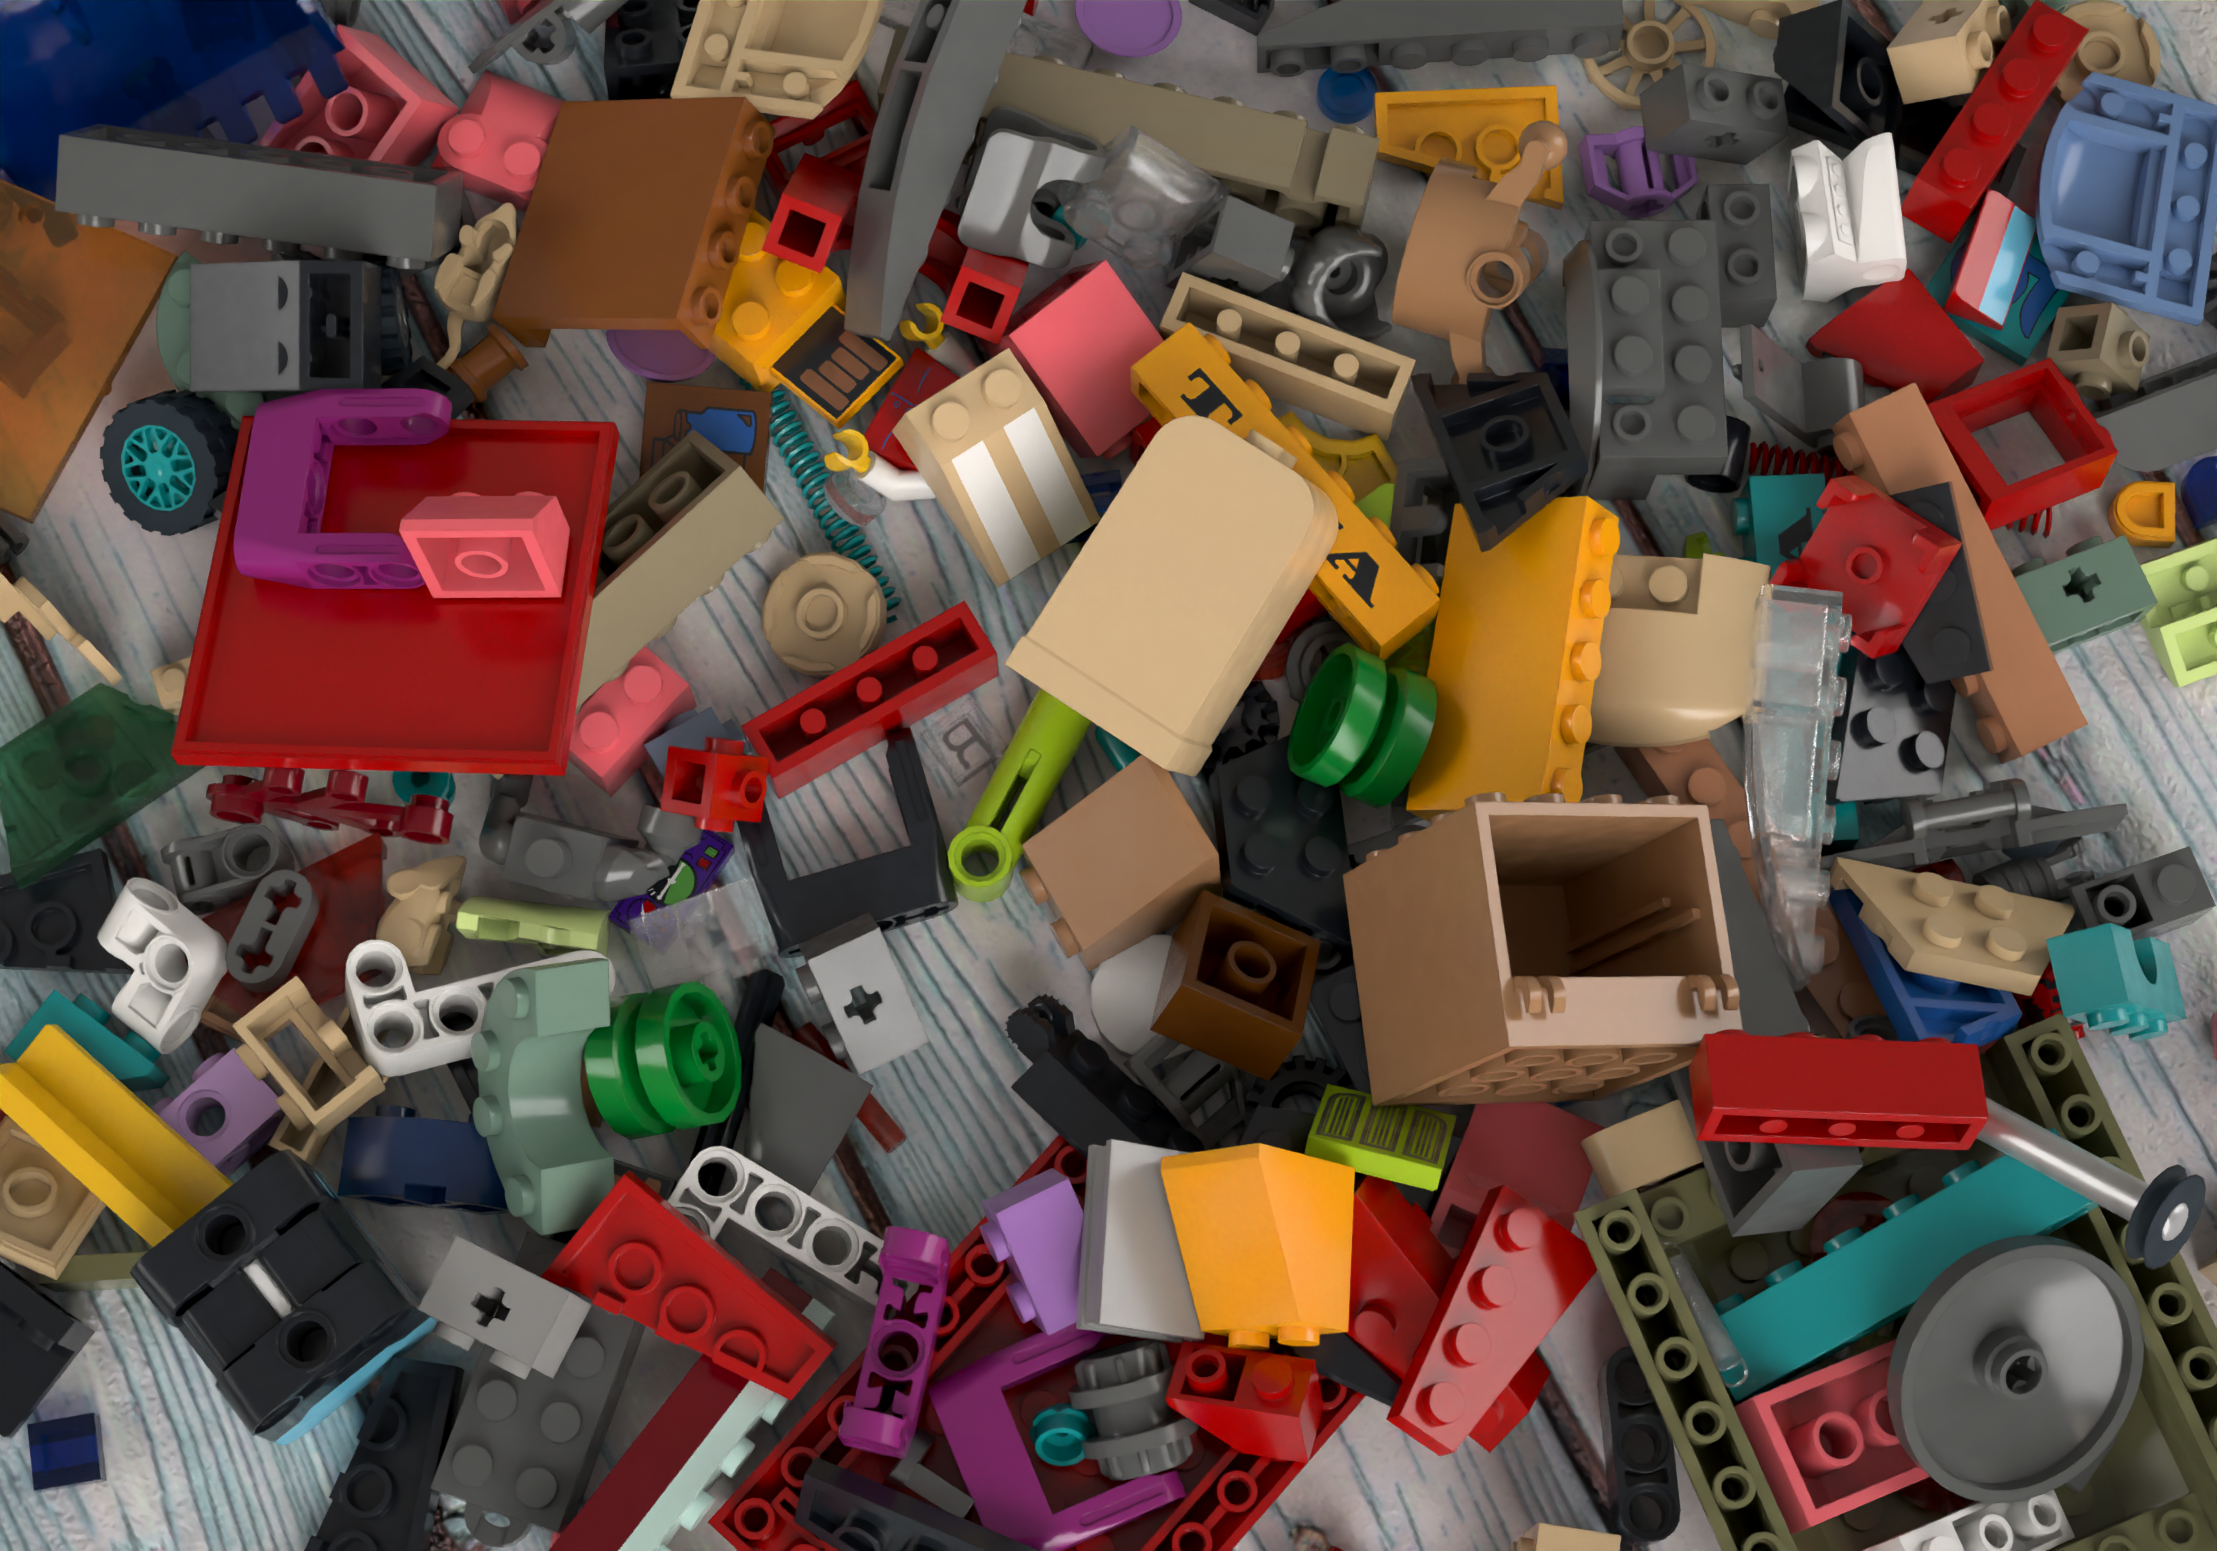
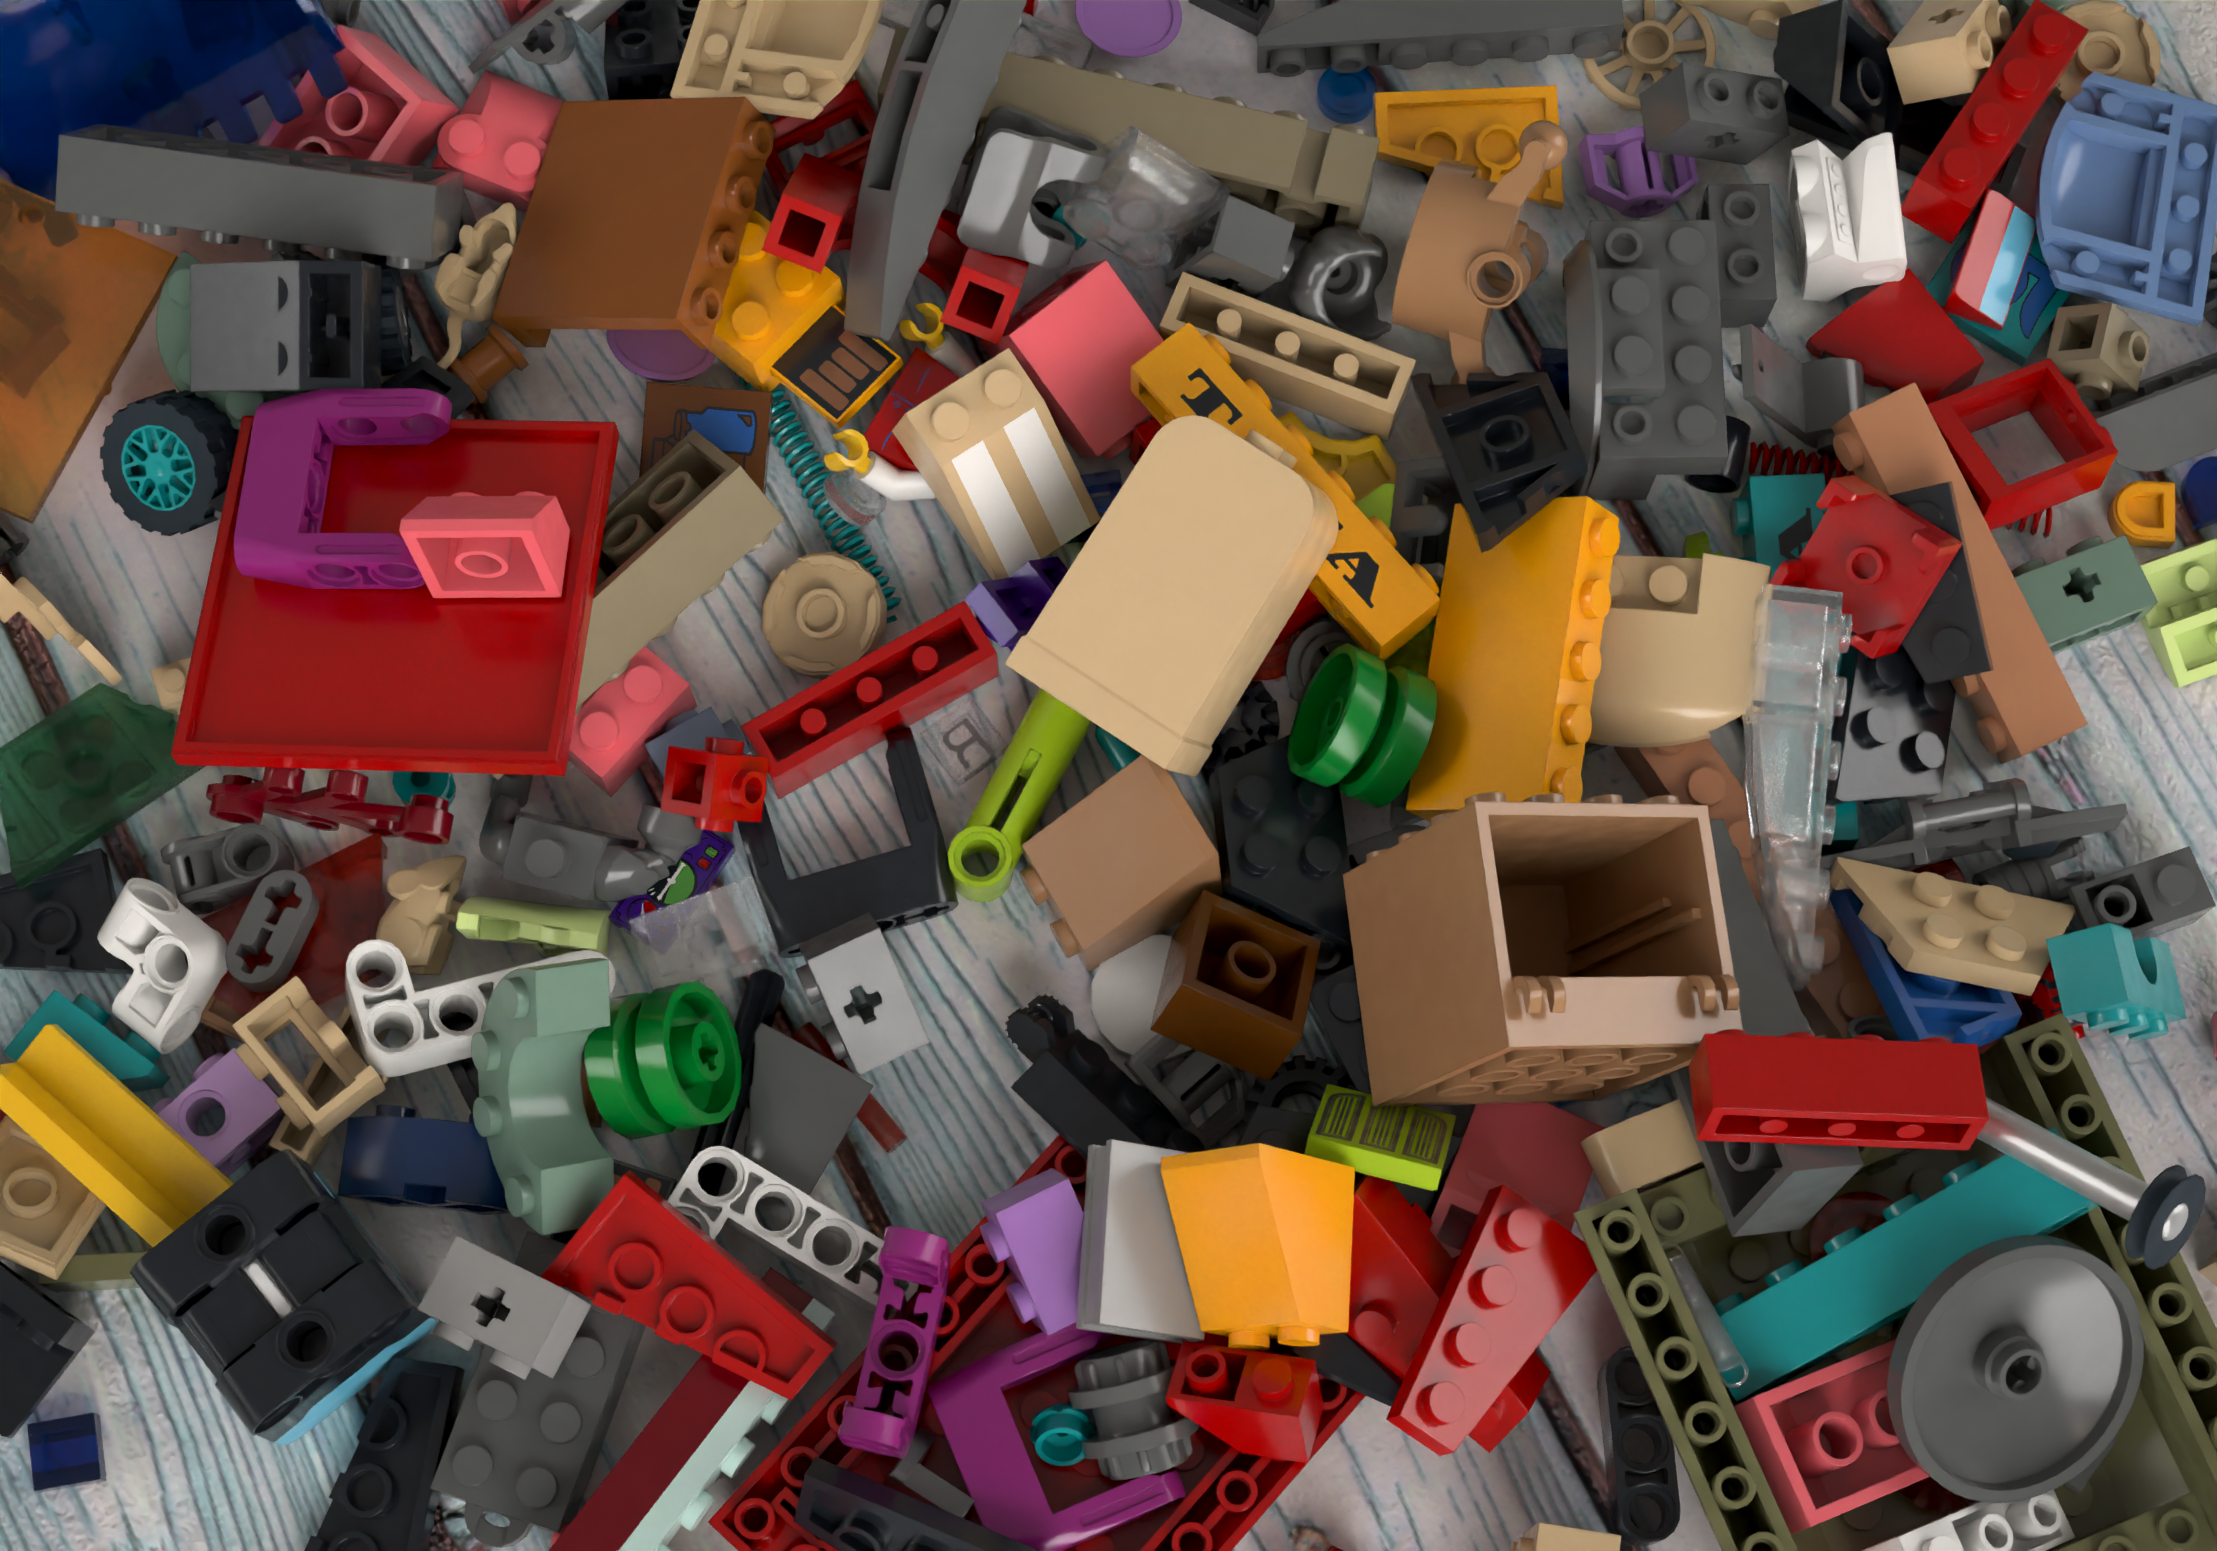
(1012, 605): none -> dark purple brick

